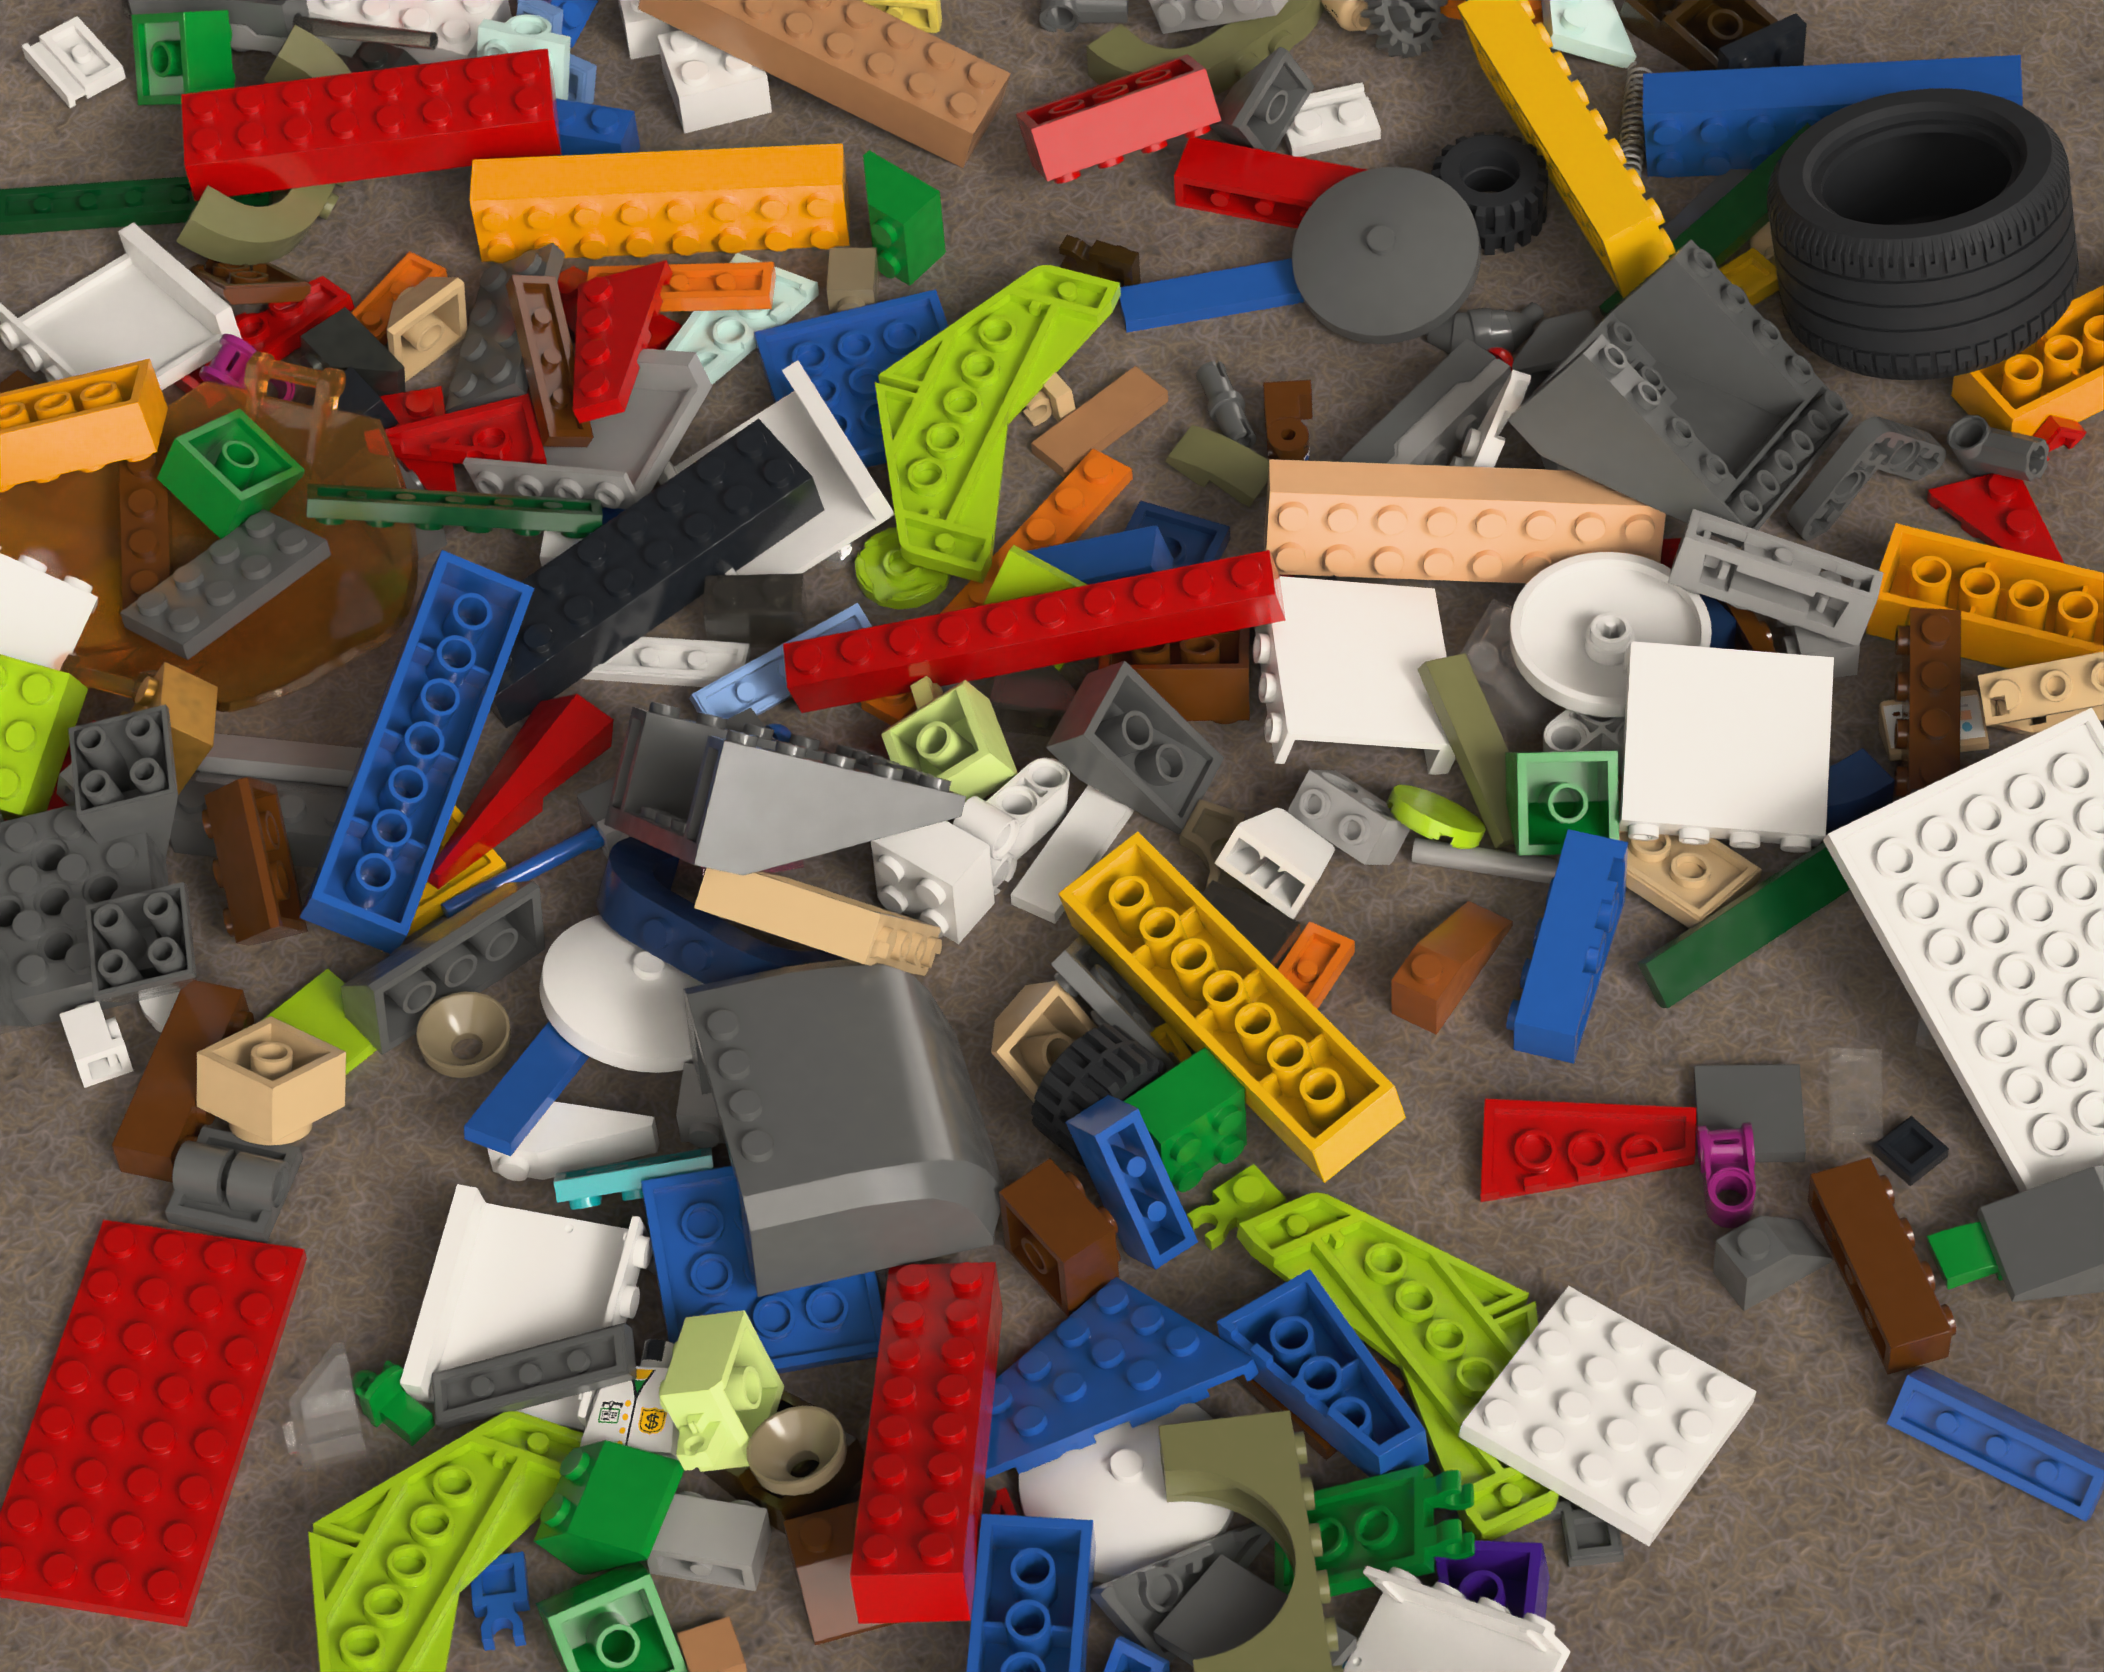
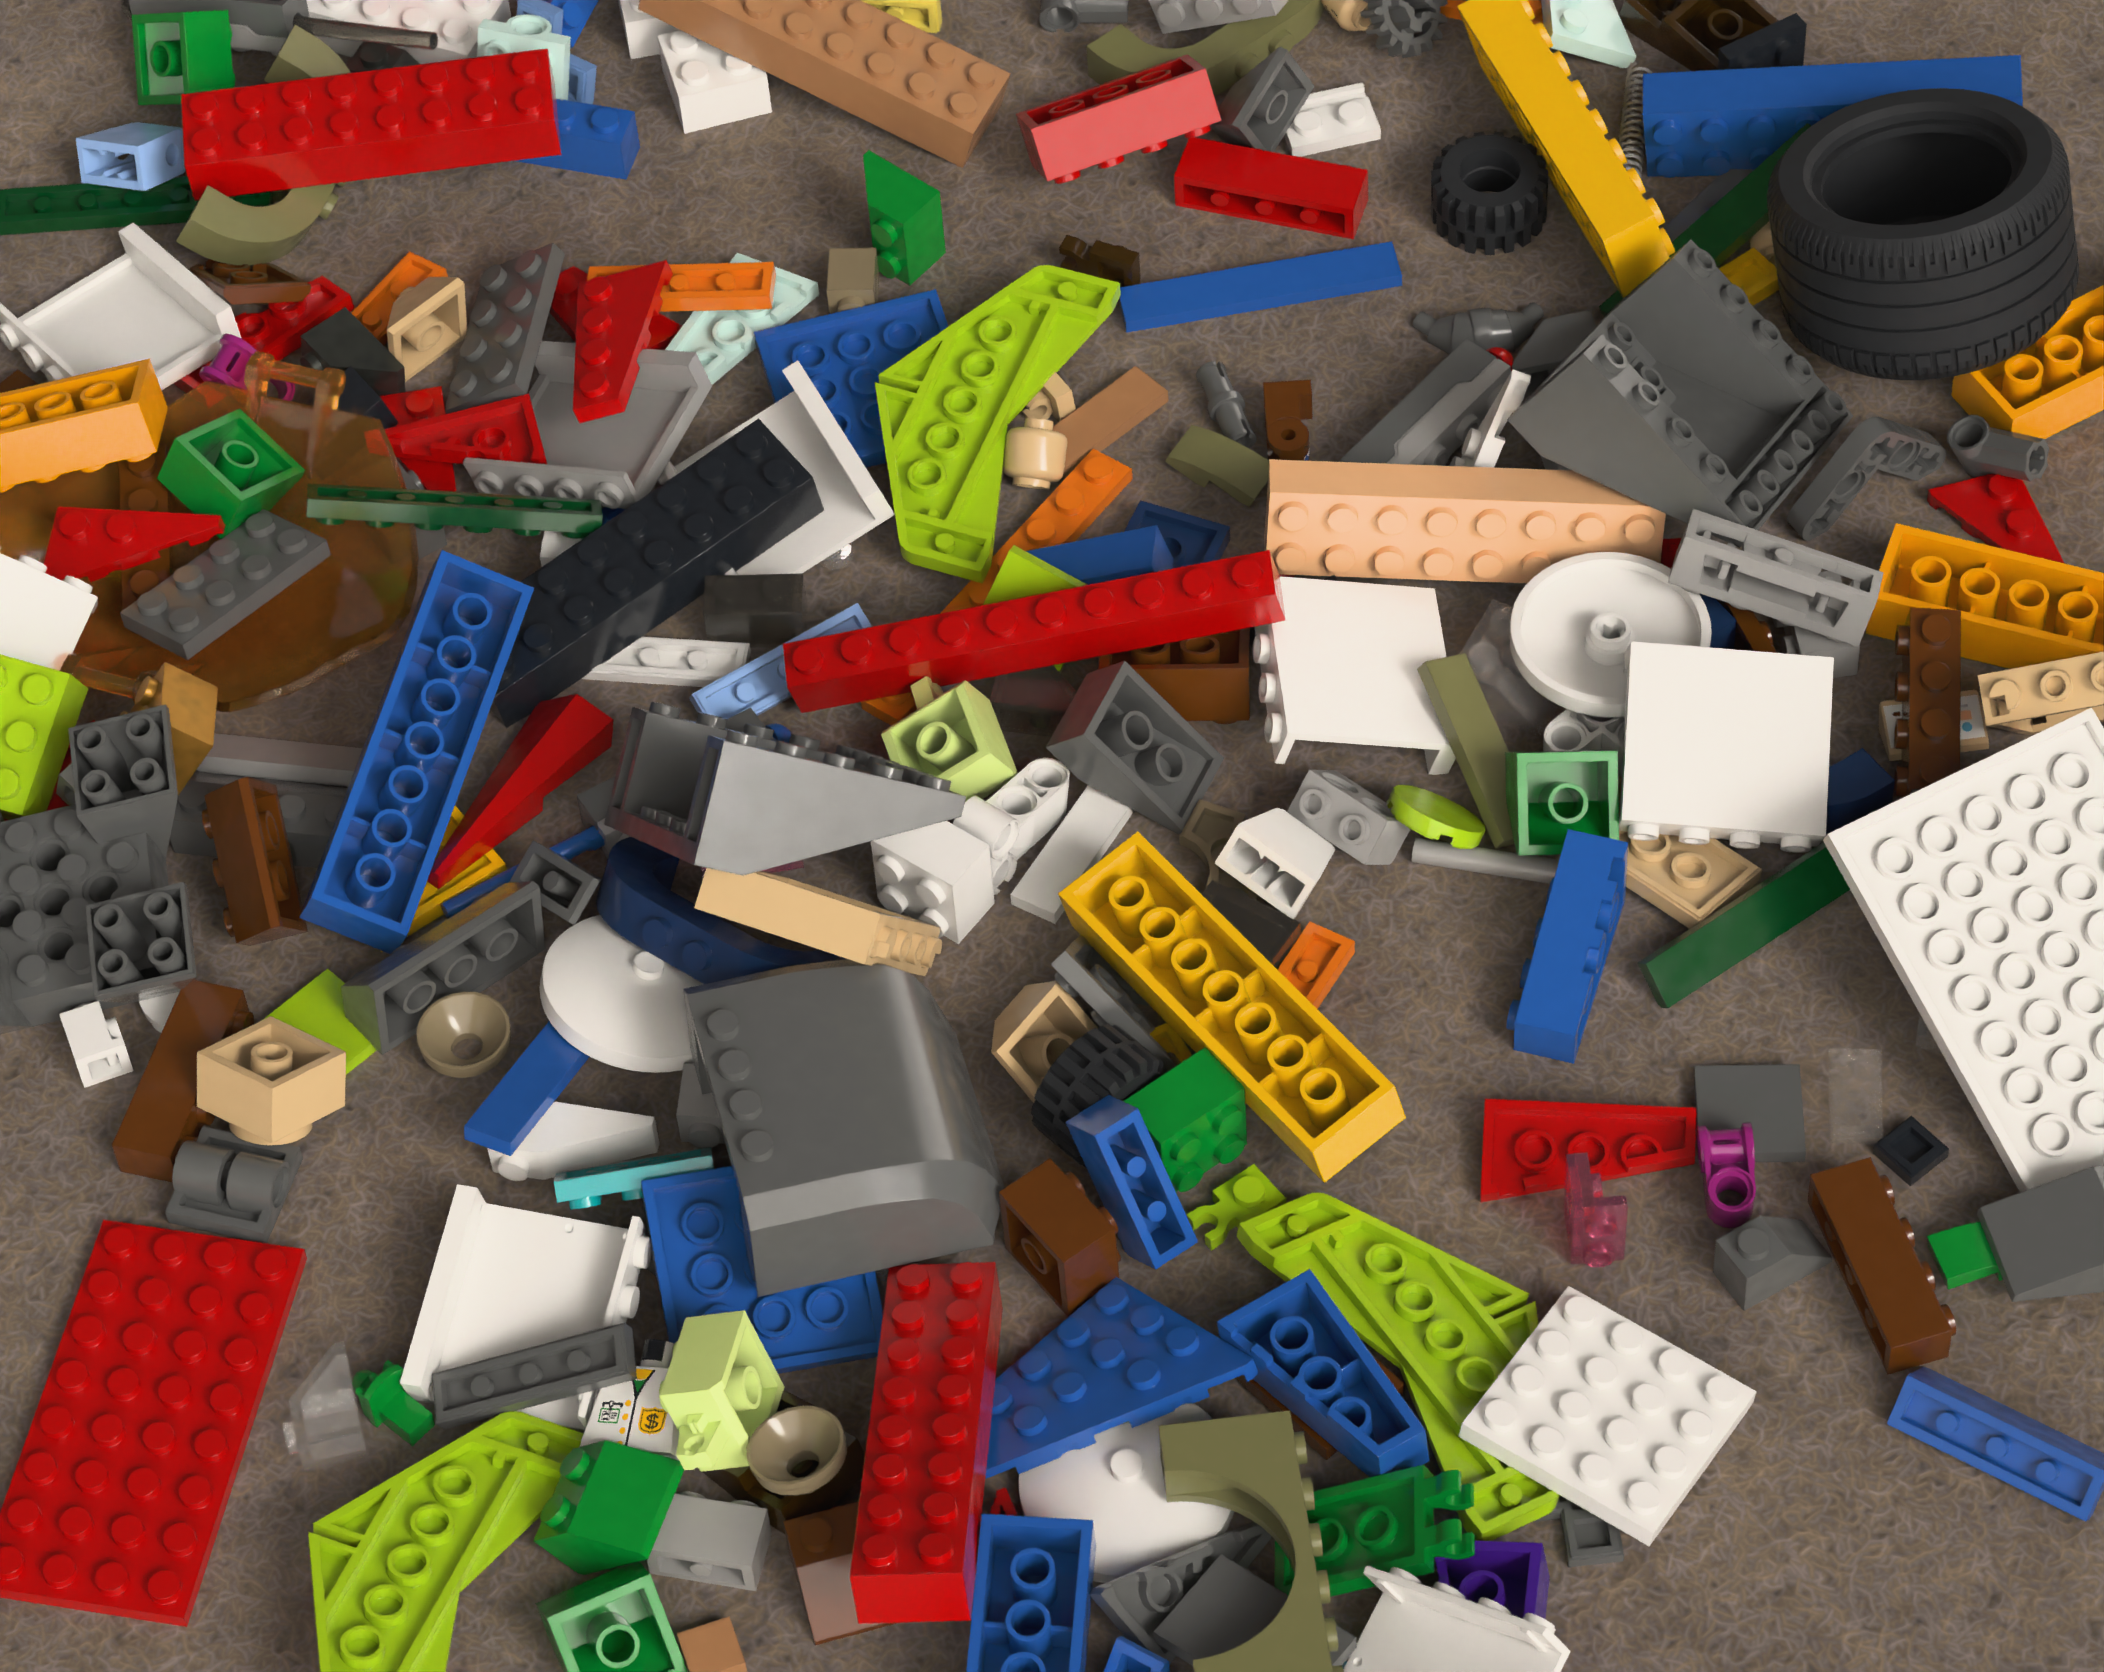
(74, 61): white plate -> none
(107, 540): none -> red wing
(153, 156): none -> light blue torso
(498, 1596): blue plate -> none
(547, 358): reddish brown plate -> none
(562, 883): none -> dark grey slope
(662, 202): light orange brick -> none
(899, 584): lime tile -> none
(1035, 454): none -> tan head
(1386, 255): dark grey dish -> none
(1446, 965): dark orange slope -> none
(1592, 1222): none -> clear pink bracket
(2060, 432): red tile -> none

